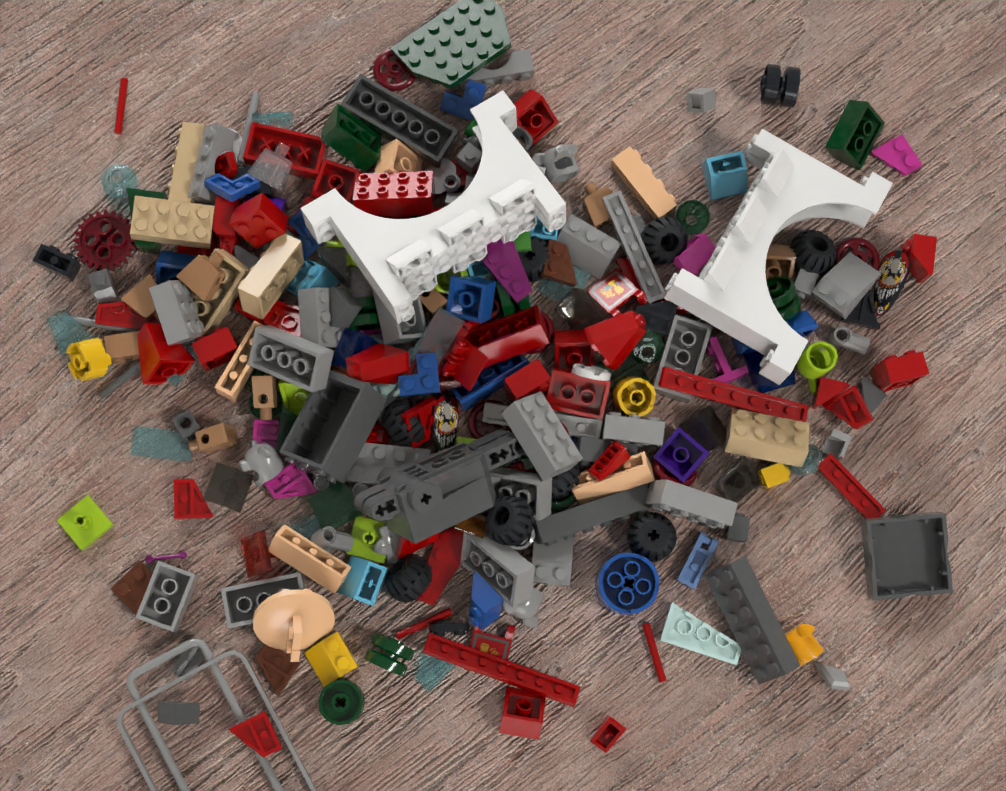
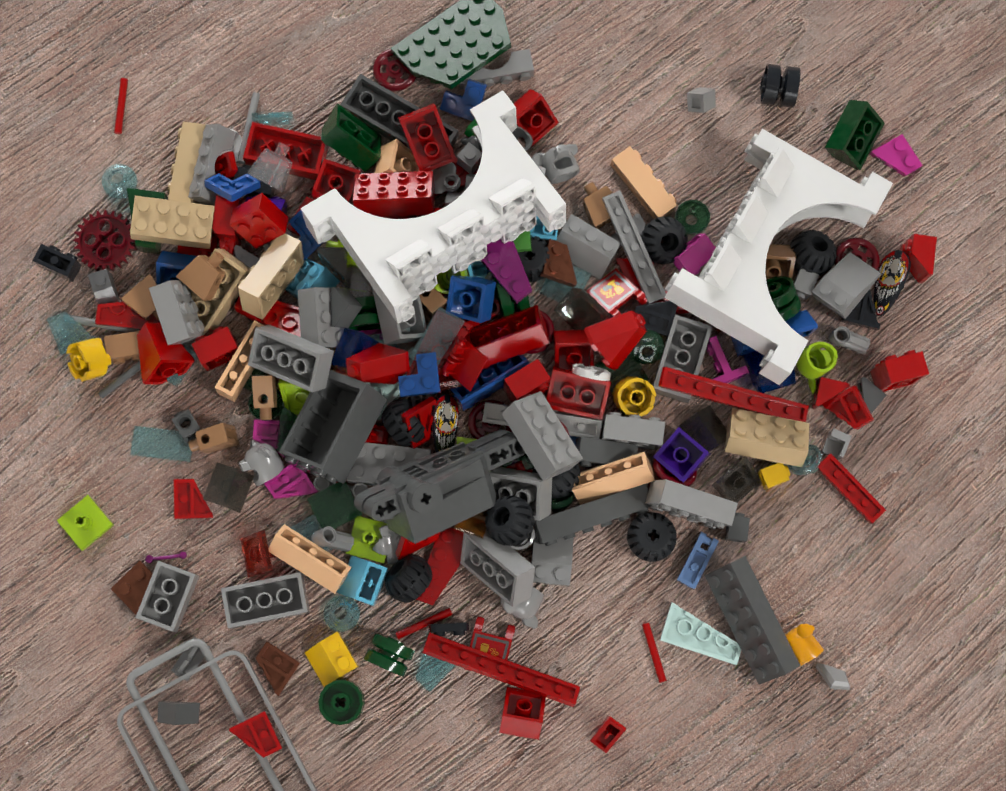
(293, 620): light nougat bracket -> none
(351, 618): none -> clear light blue piece
(427, 138): none -> red slope
(484, 603): blue slope -> none
(613, 456): red slope -> none
(625, 600): blue brick -> none
(726, 175): medium azure slope -> none
(906, 555): dark grey tile -> none

